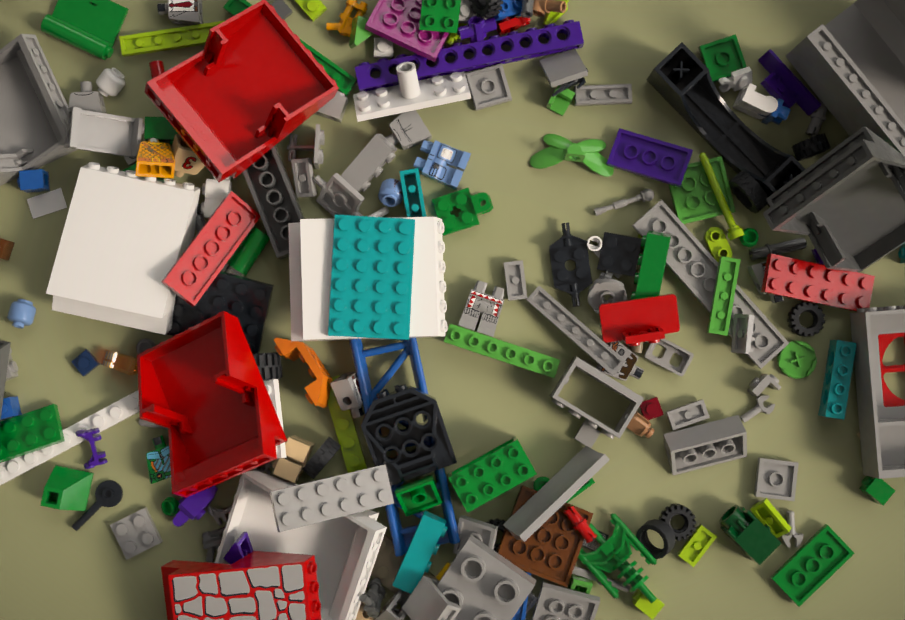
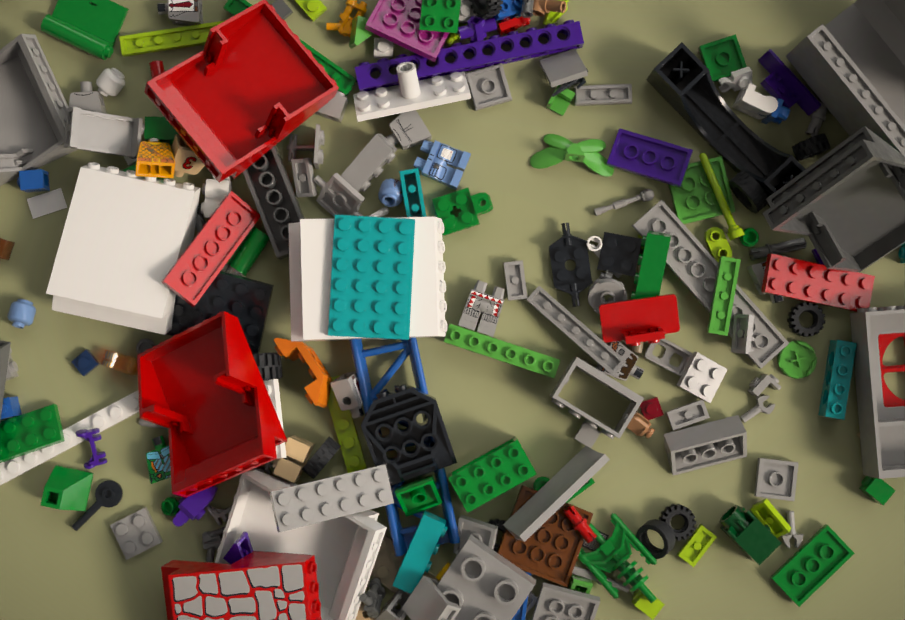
(702, 377): none -> plate

